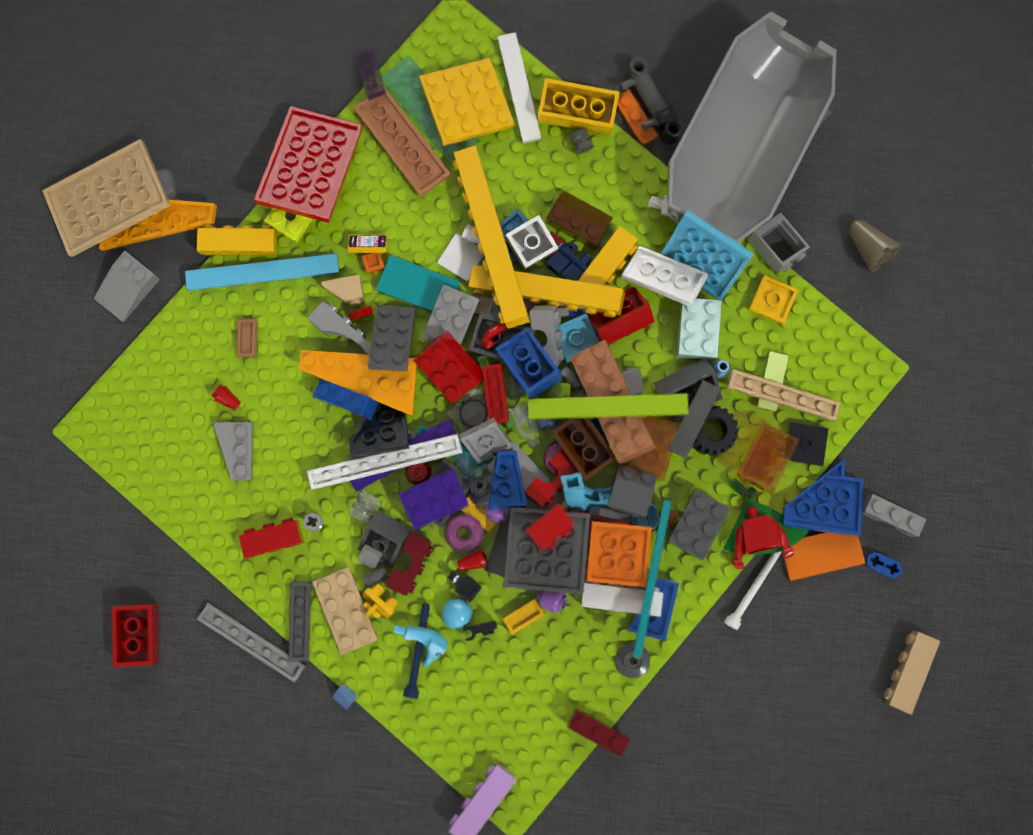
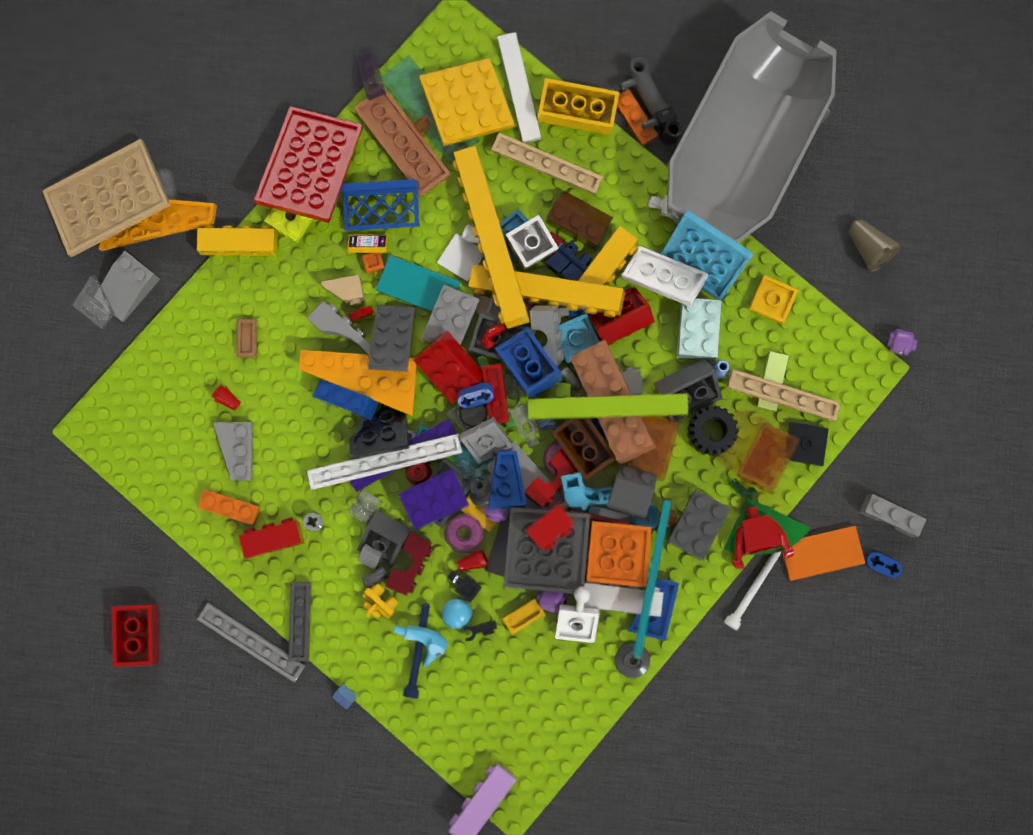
(94, 303): none -> clear wing
(229, 507): none -> orange plate
(262, 272): medium azure tile -> none
(345, 610): tan plate -> none
(378, 188): none -> blue fence
(422, 125): none -> clear orange piece
(476, 395): none -> blue beam
(547, 164): none -> tan plate
(570, 614): none -> white plate
(581, 141): dark grey wheel -> none
(598, 732): dark red brick -> none
(695, 419): dark grey tile -> none
(789, 234): light grey window -> none
(828, 505): blue wing -> none
(901, 342): none -> medium lavender head
(911, 672): tan brick -> none

